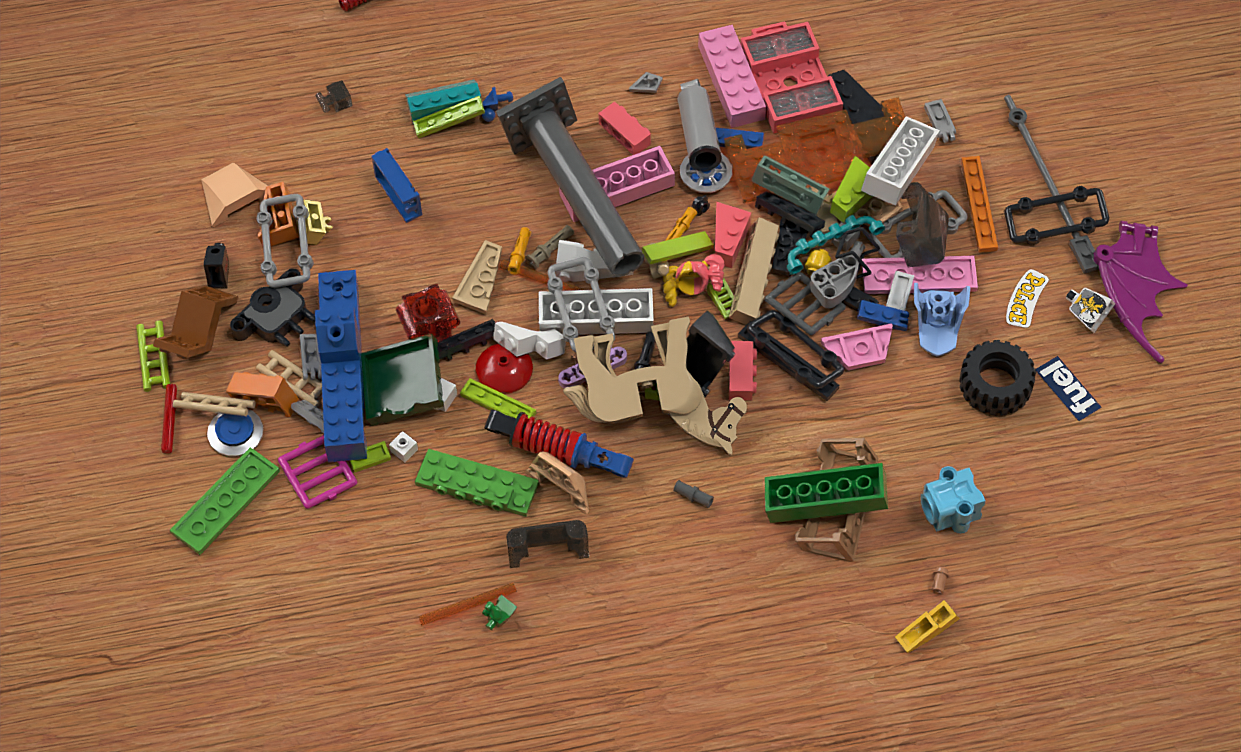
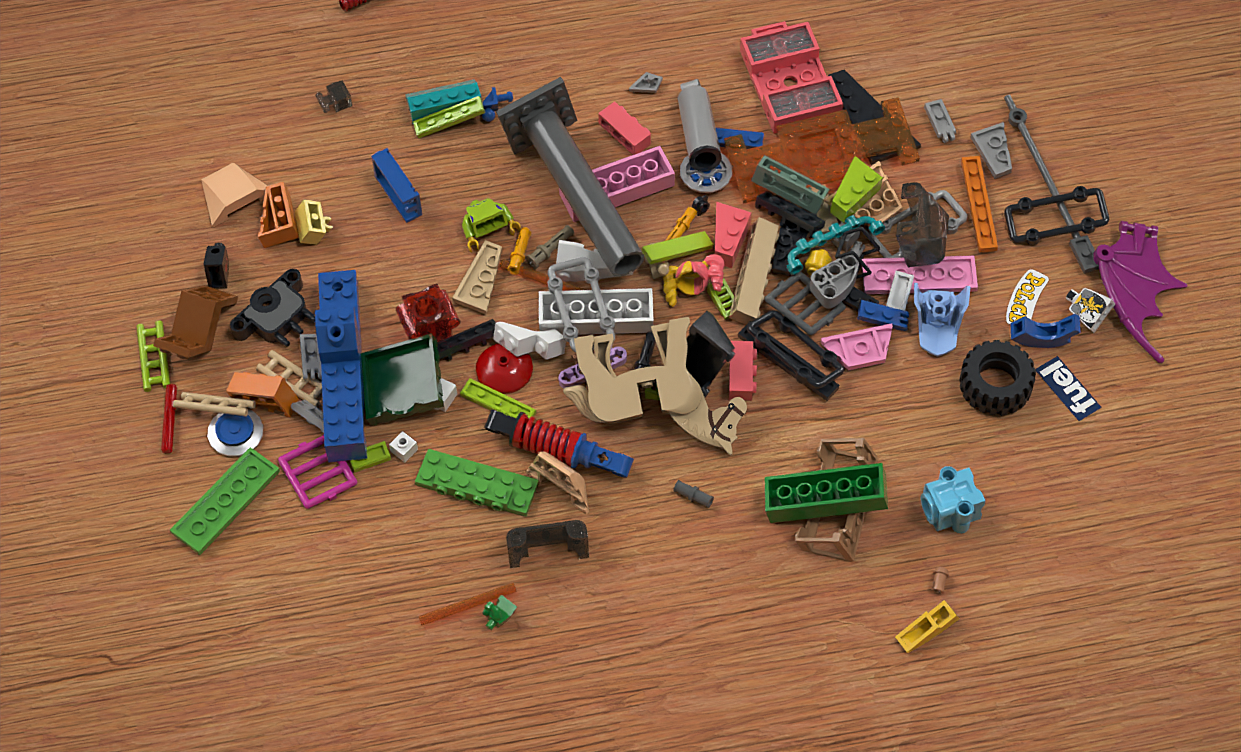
(304, 260): light grey bar -> none
(486, 217): none -> lime torso
(732, 76): bright pink brick -> none
(900, 160): white brick -> none
(993, 148): none -> light grey wing
(1045, 334): none -> blue arch

